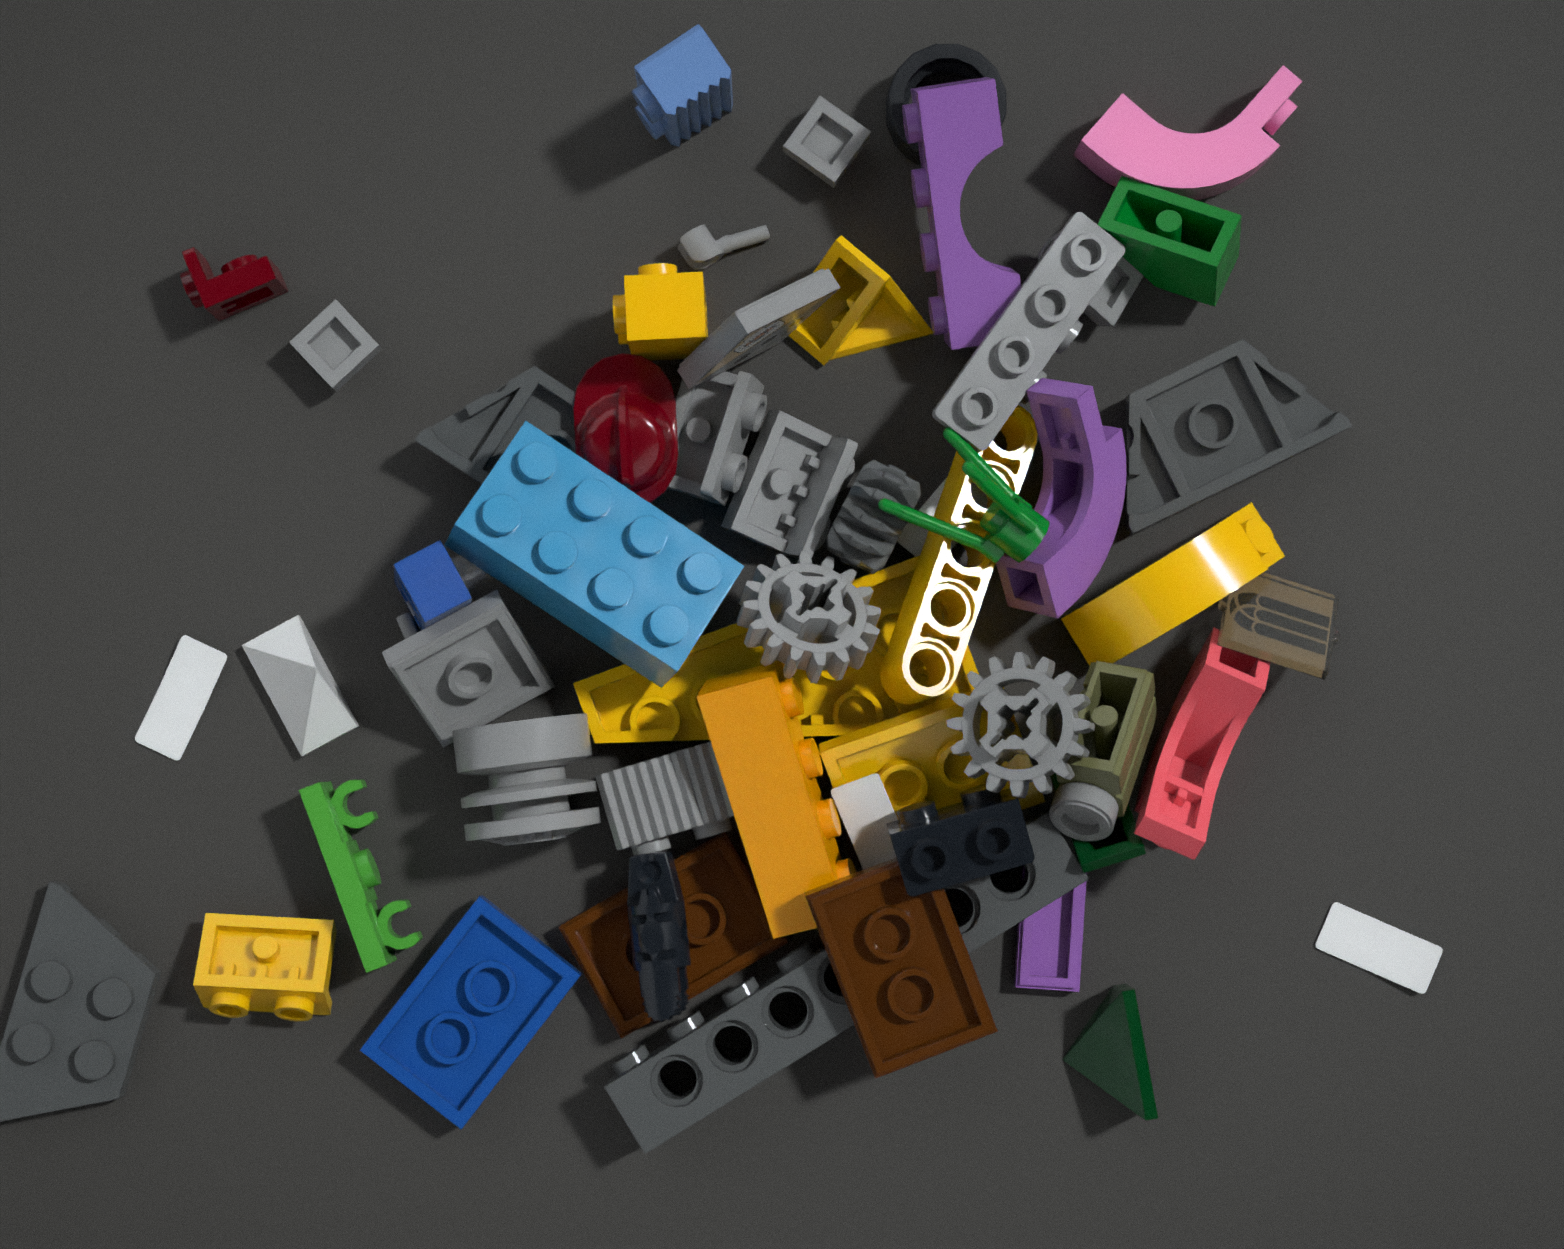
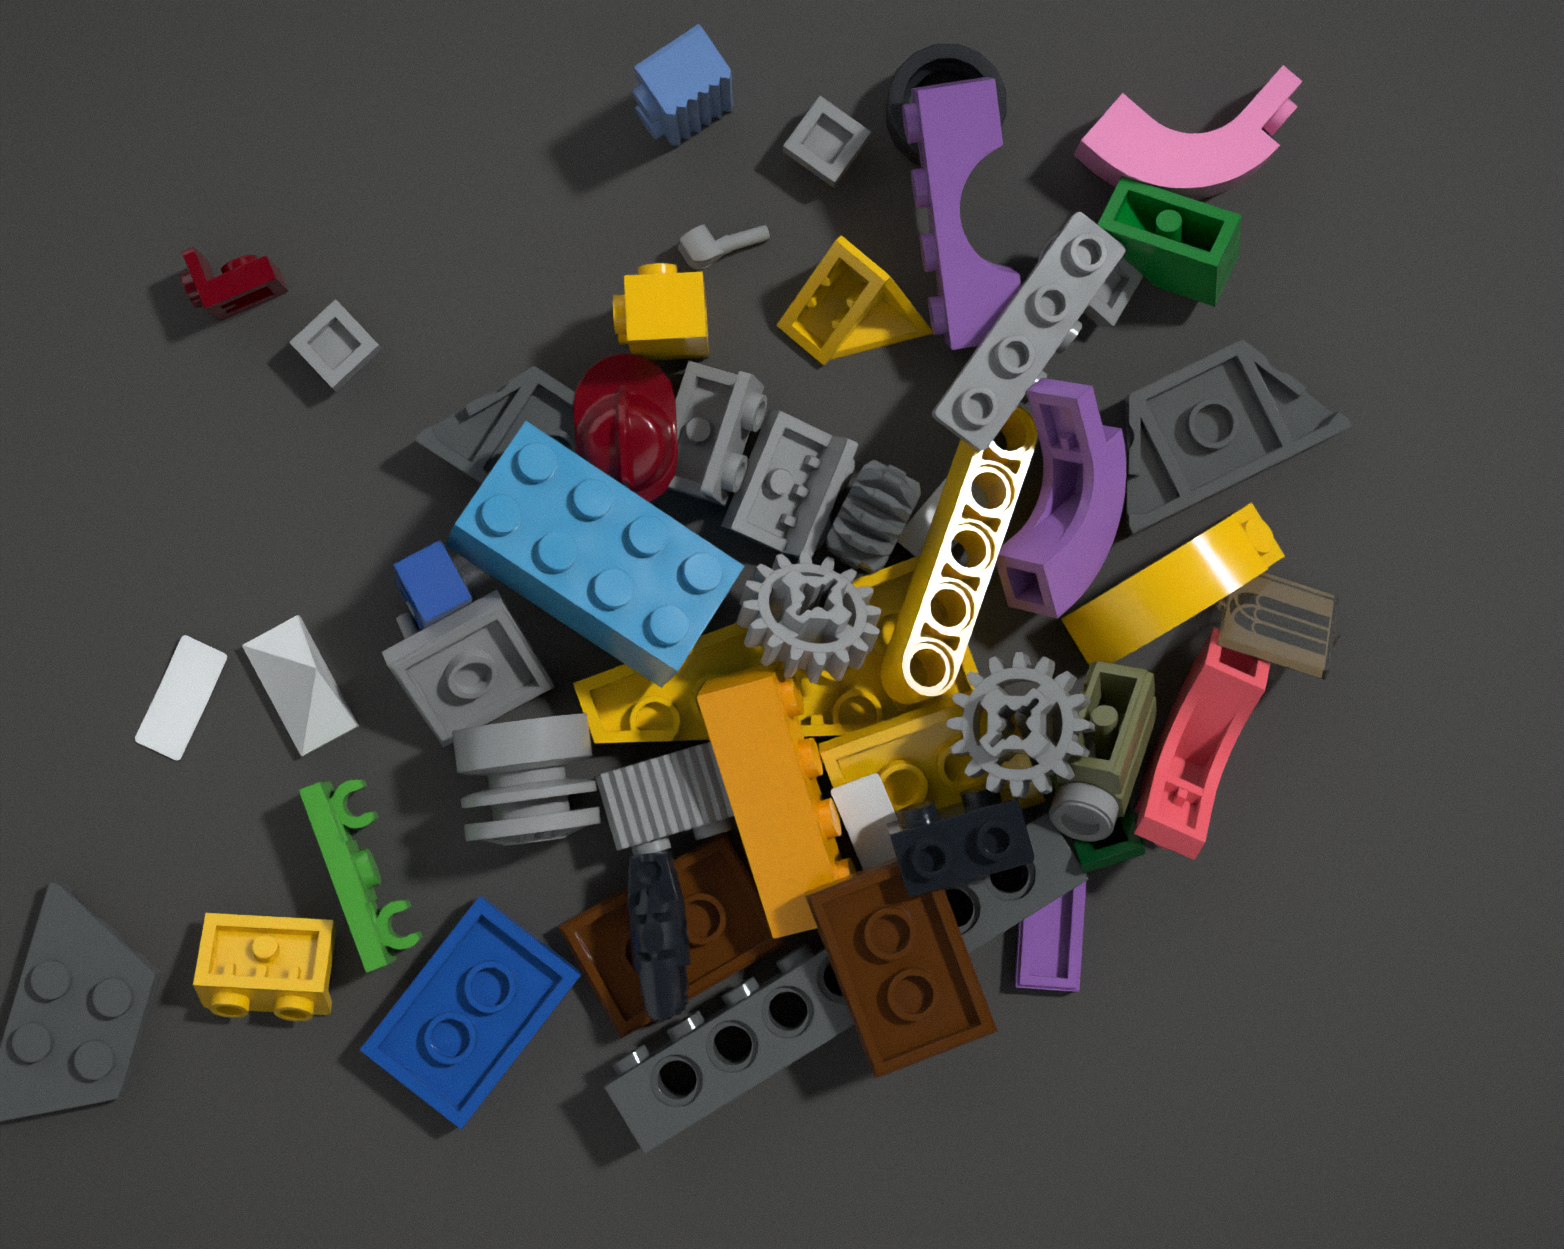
(757, 327): light grey tile -> none
(1009, 520): green plant -> none
(1114, 1052): dark green slope -> none
(1379, 947): white sticker -> none

